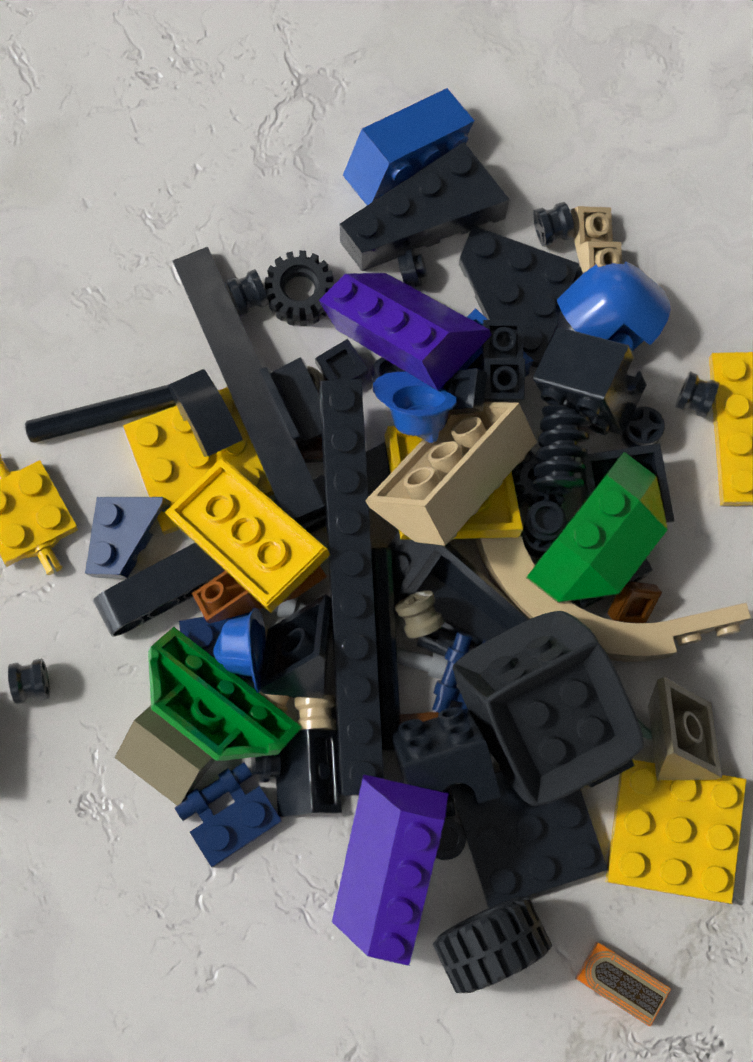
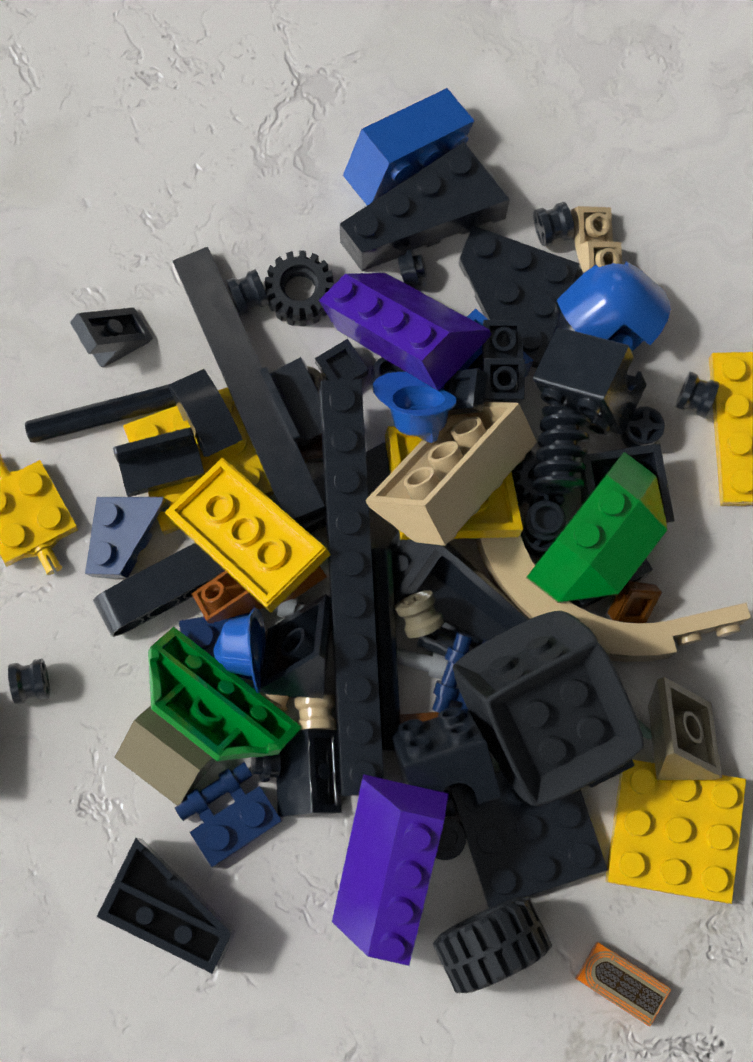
(111, 333): none -> black slope
(159, 462): none -> black panel
(164, 910): none -> black wedge

